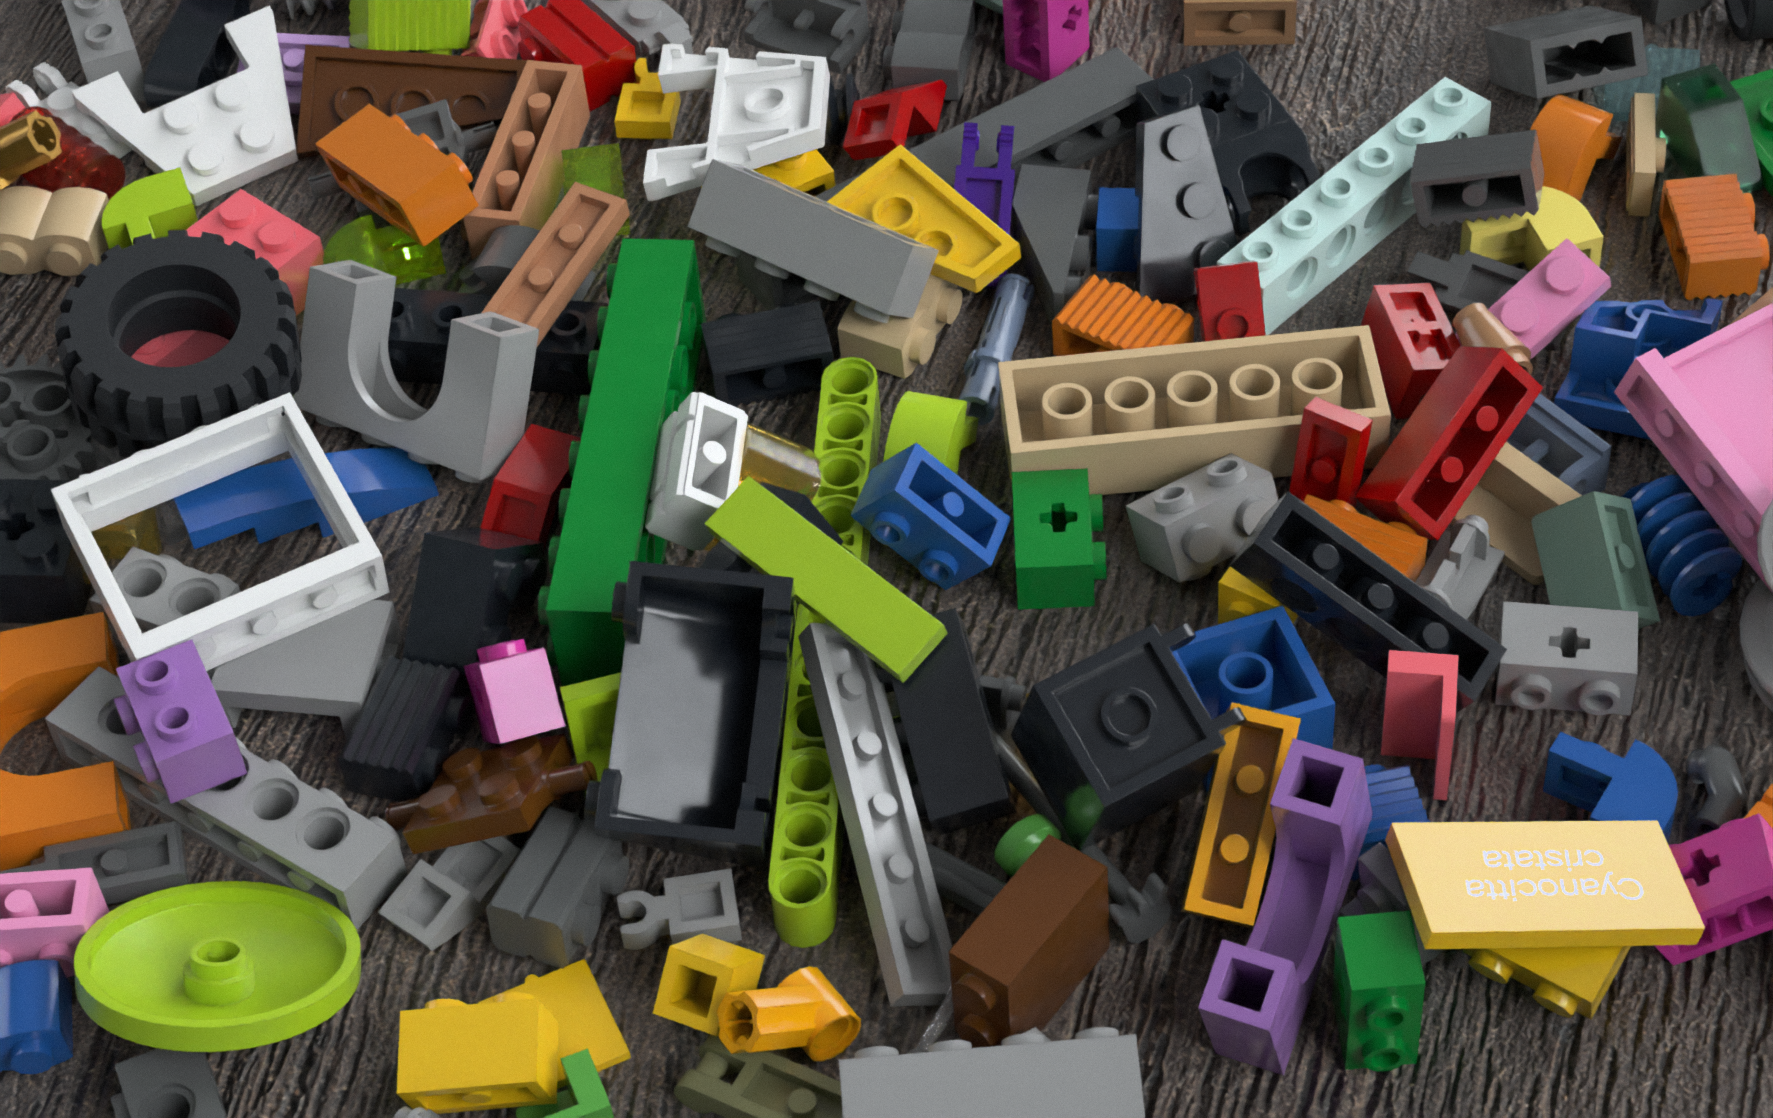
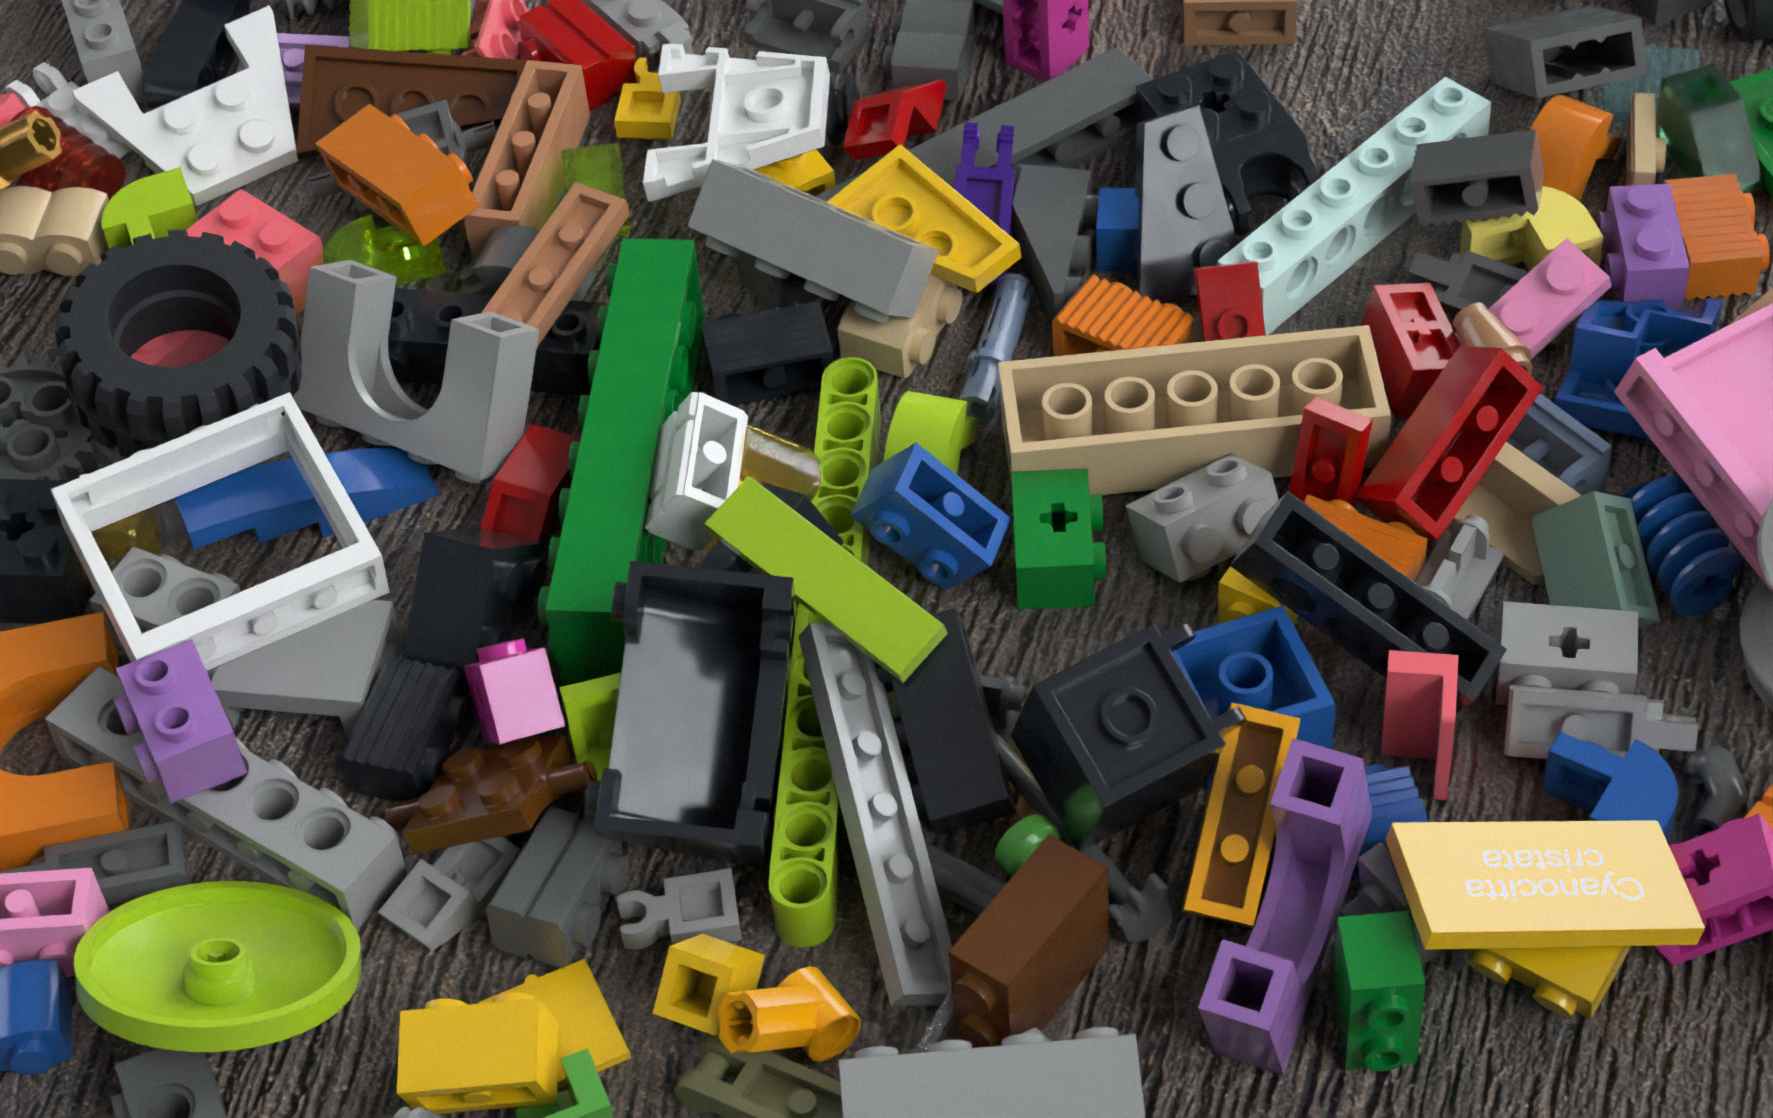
(1603, 718): none -> light grey hinge
(1644, 245): none -> medium lavender brick

